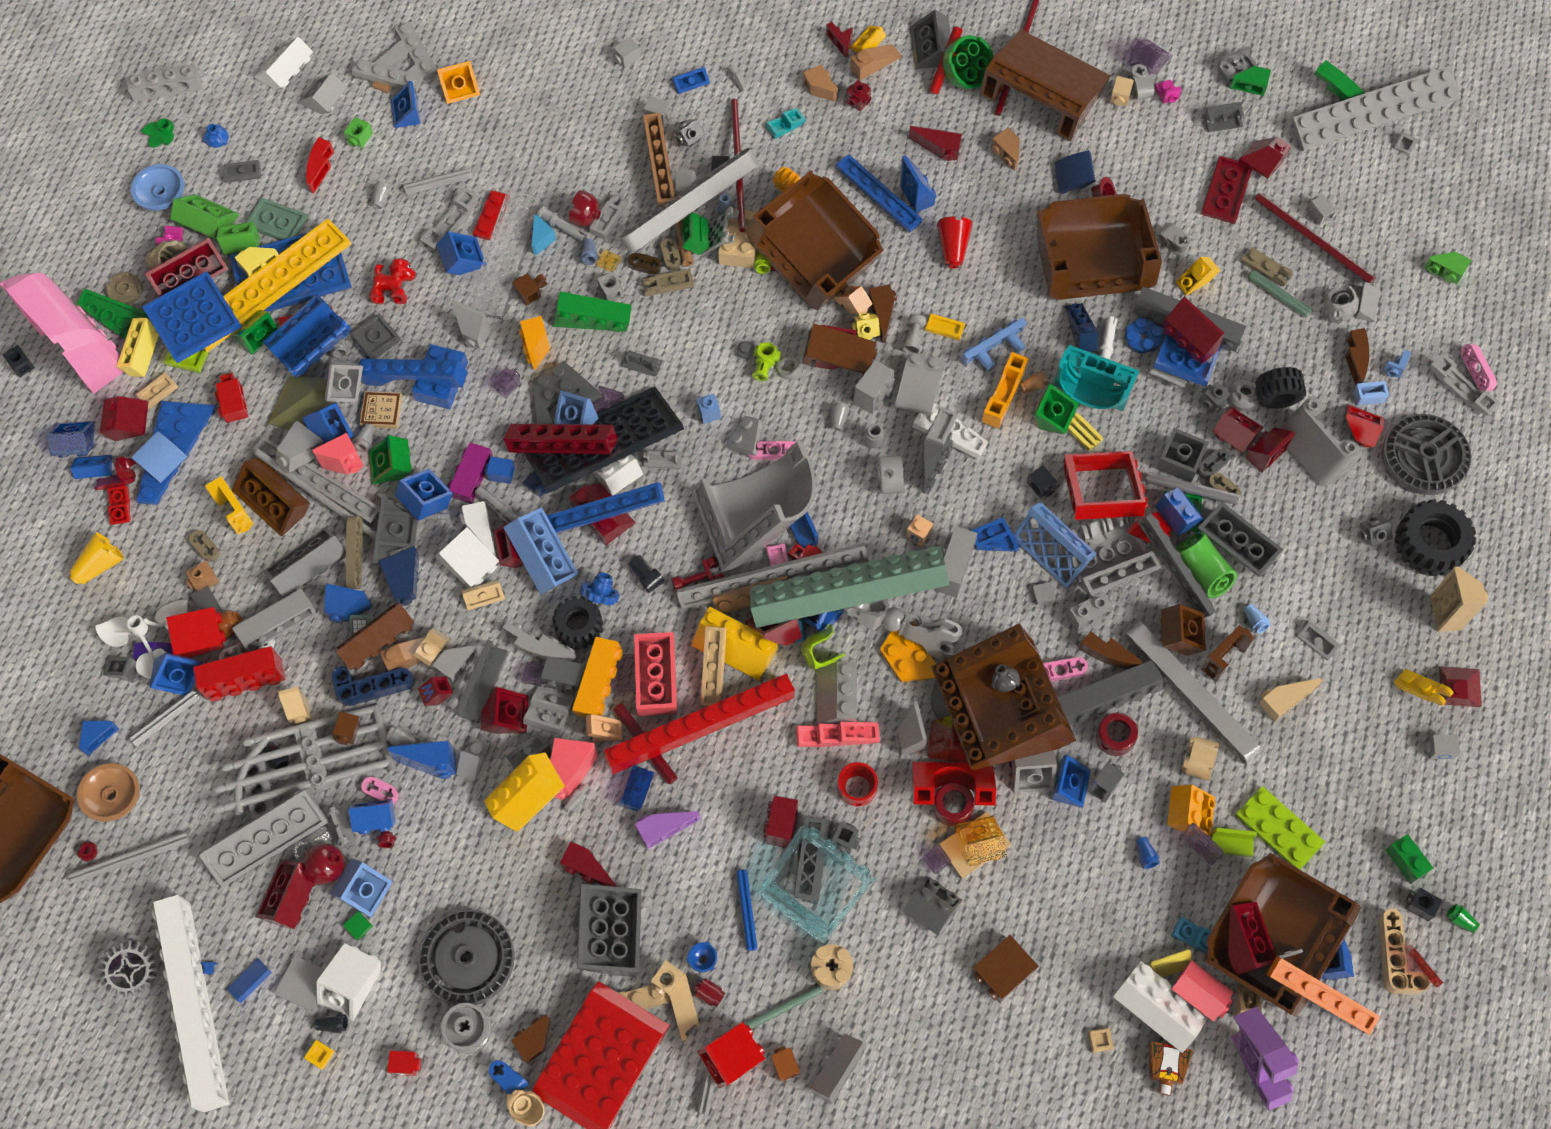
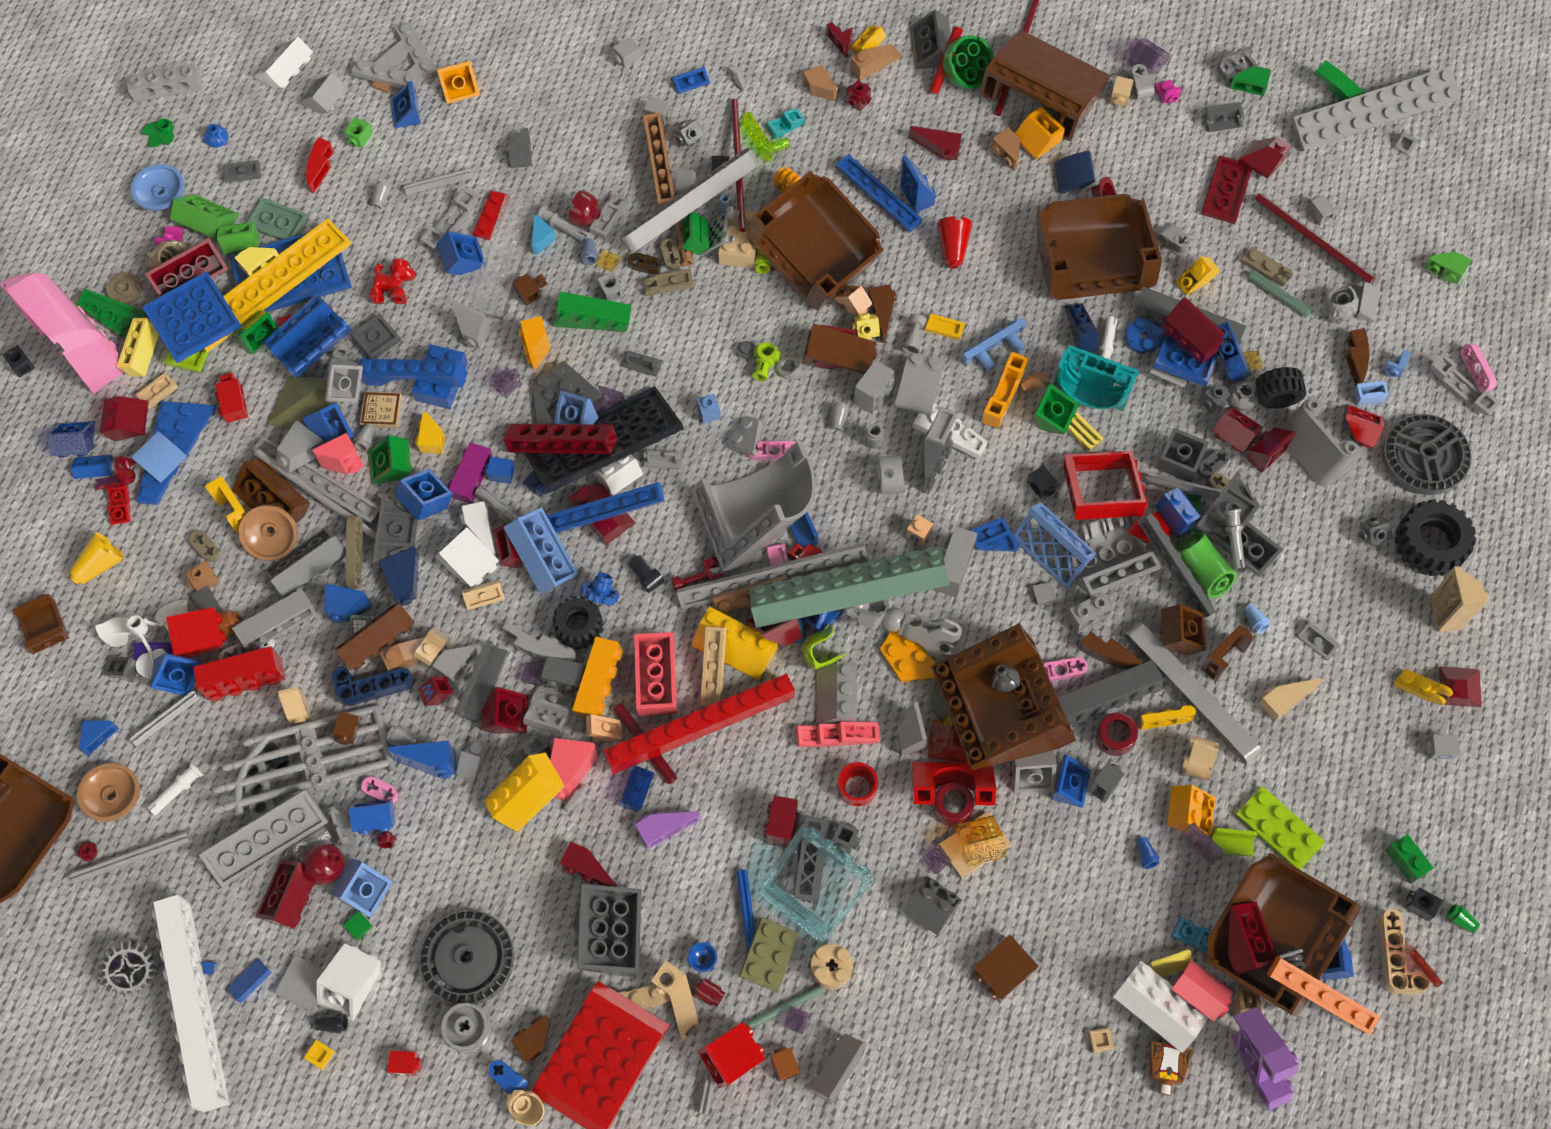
(41, 623): none -> reddish brown panel
(182, 782): none -> white pin
(260, 541): none -> medium nougat dish
(430, 436): none -> yellow slope
(520, 150): none -> dark grey slope
(760, 140): none -> clear neon green piece
(769, 954): none -> olive plate
(796, 1020): none -> clear purple plate
(1039, 133): none -> light orange slope
(1167, 718): none -> yellow hinge
(1232, 355): none -> blue slope
(1233, 496): none -> dark grey wing
(1234, 529): none -> light grey pin
(1253, 360): none -> clear yellow tile
(1296, 960): none -> dark grey bush

